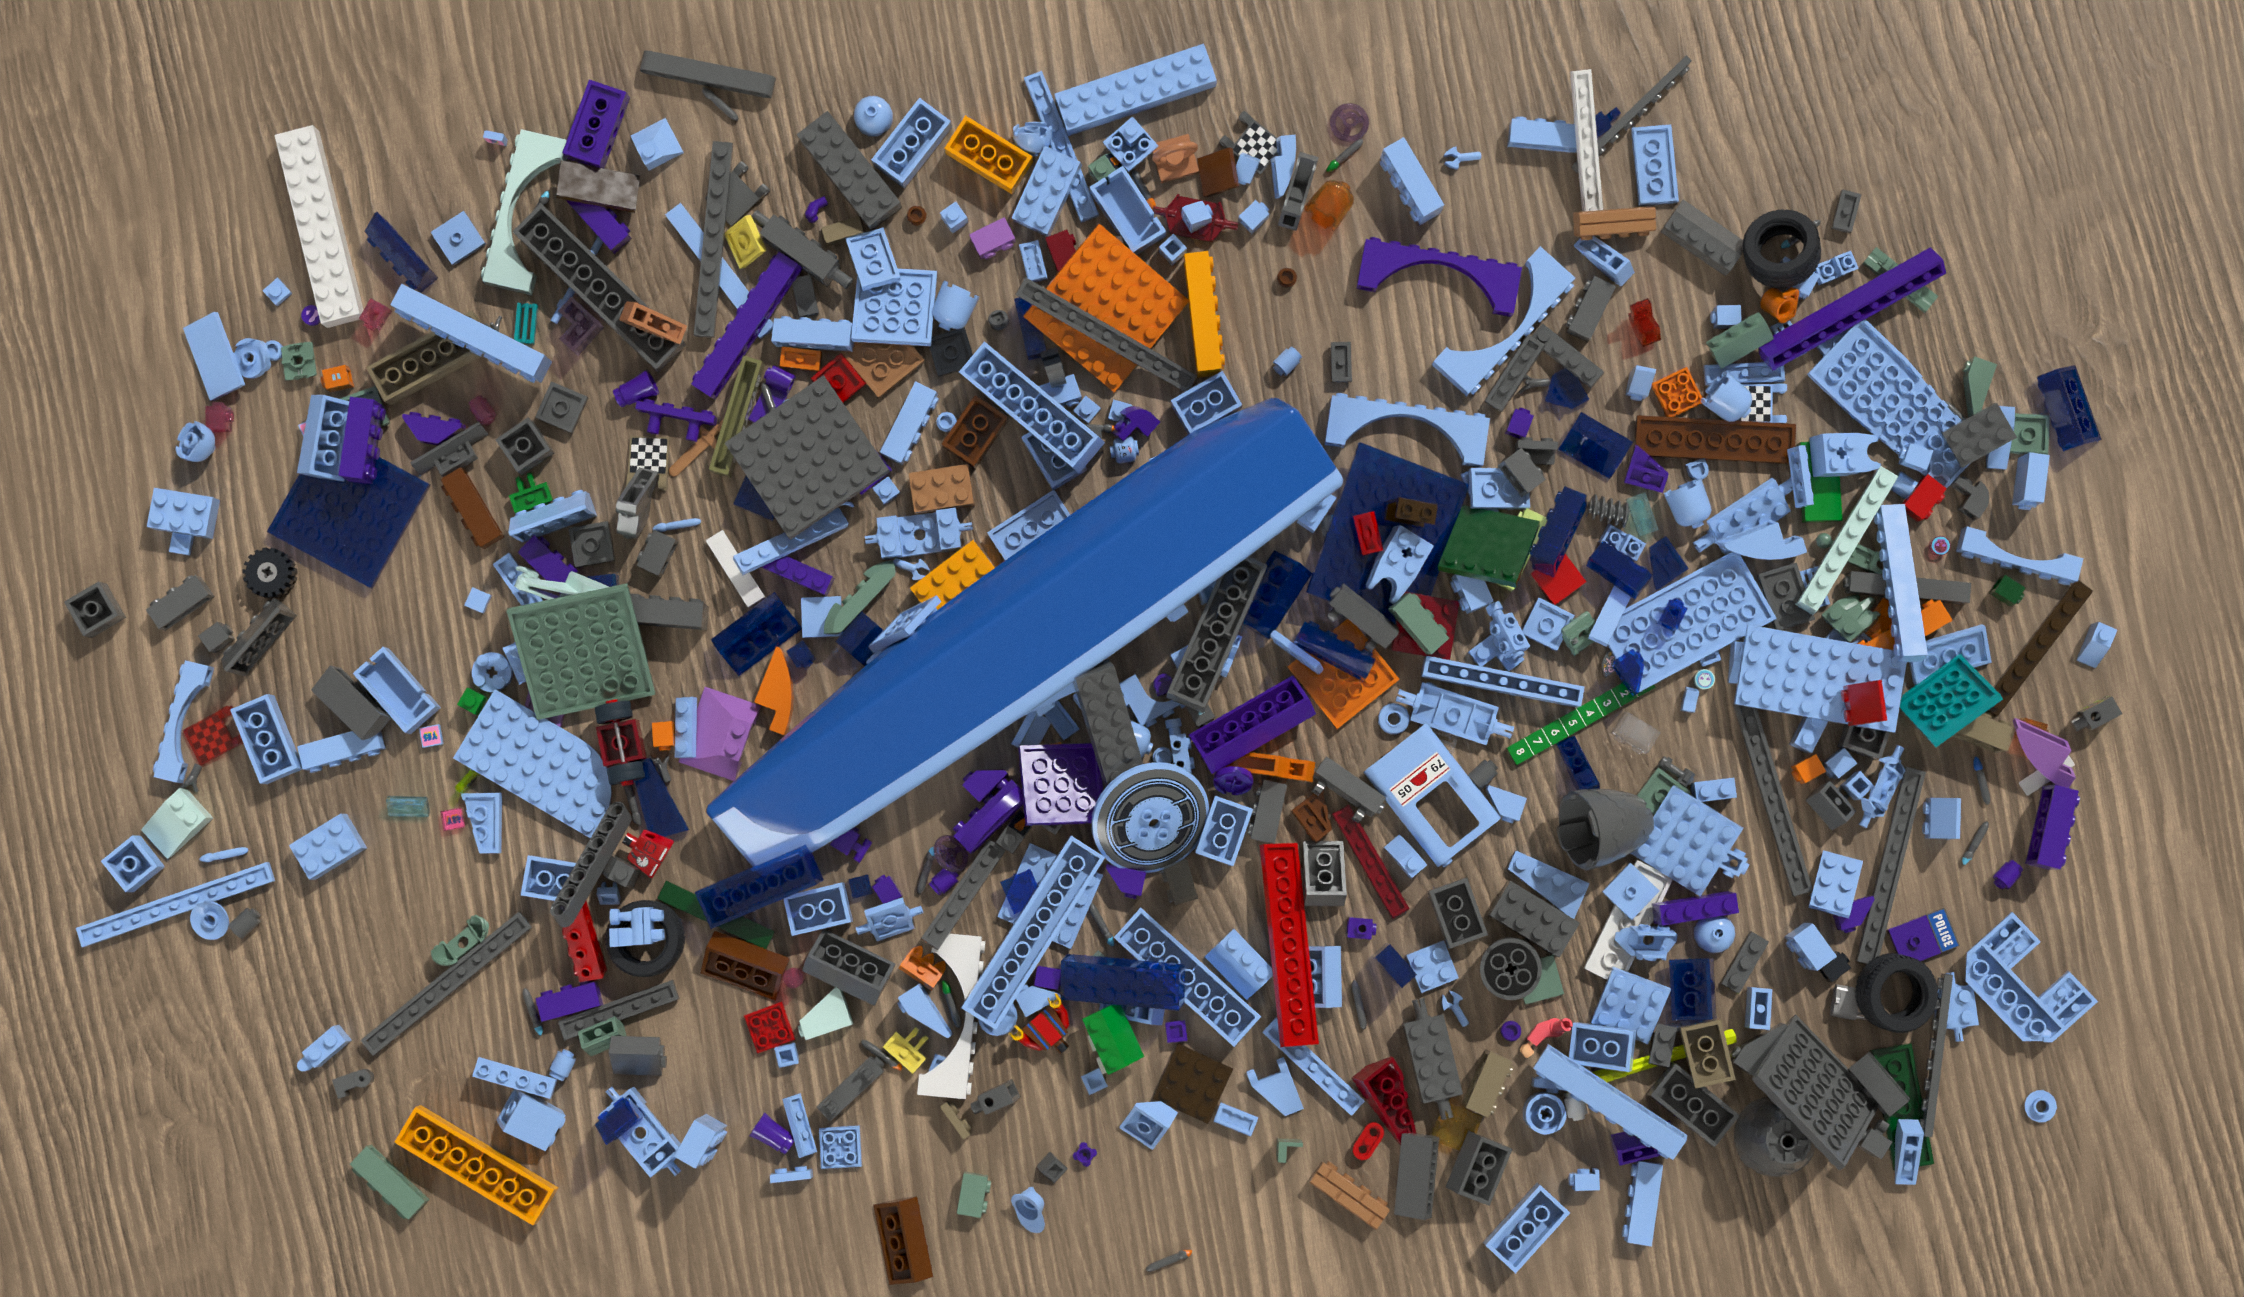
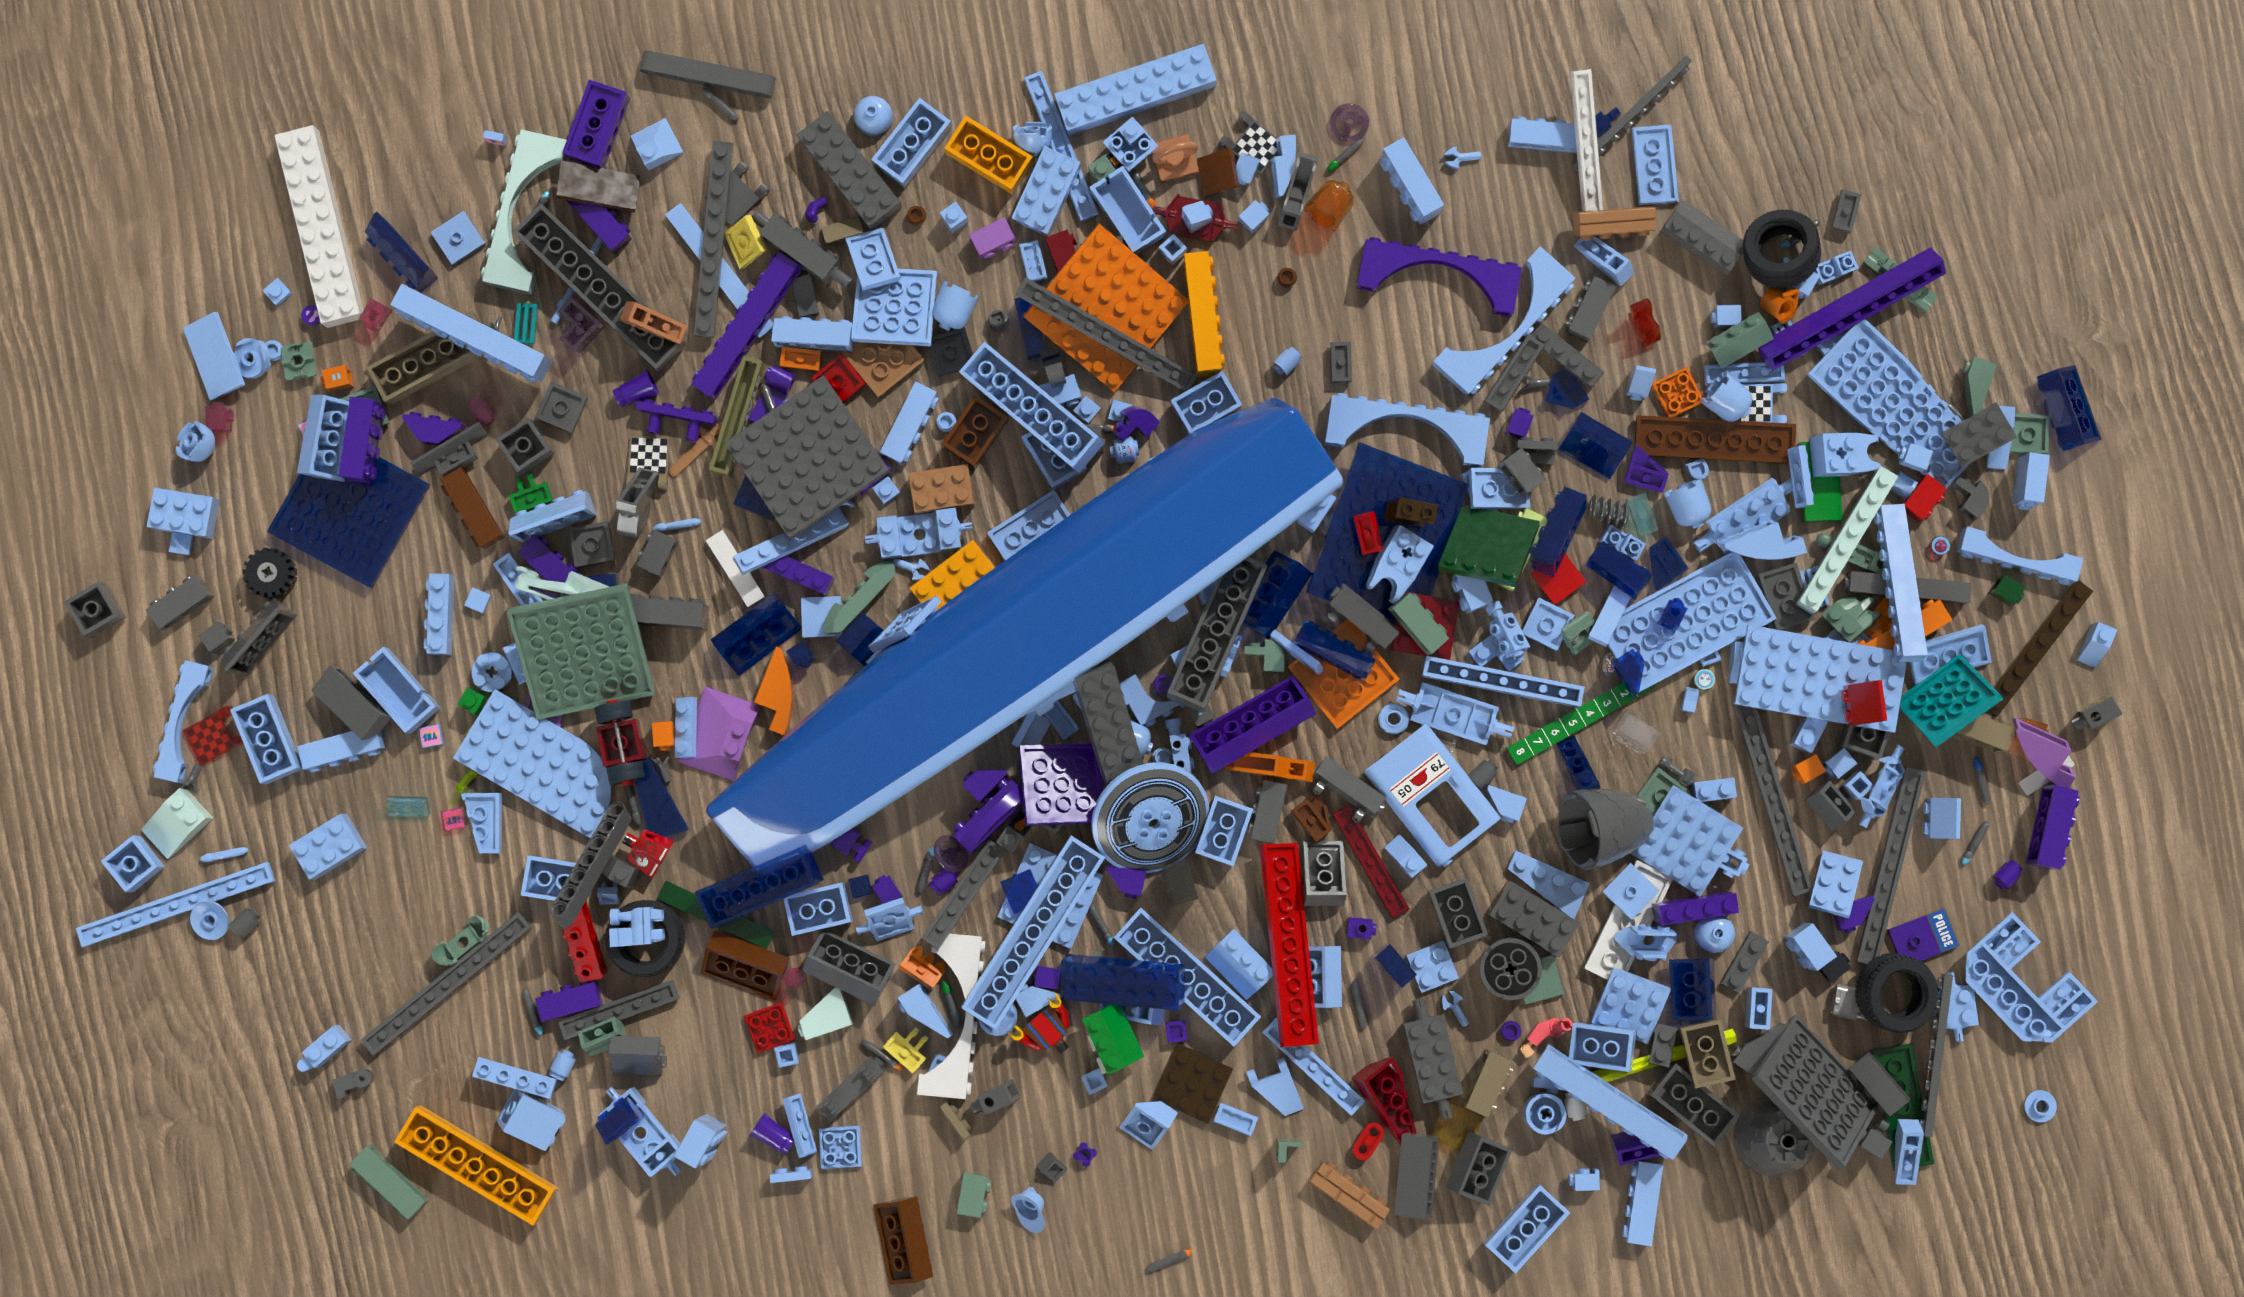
(440, 614): none -> light blue brick
(1233, 780): dark purple tile -> none
(1273, 655): none -> sand green brick

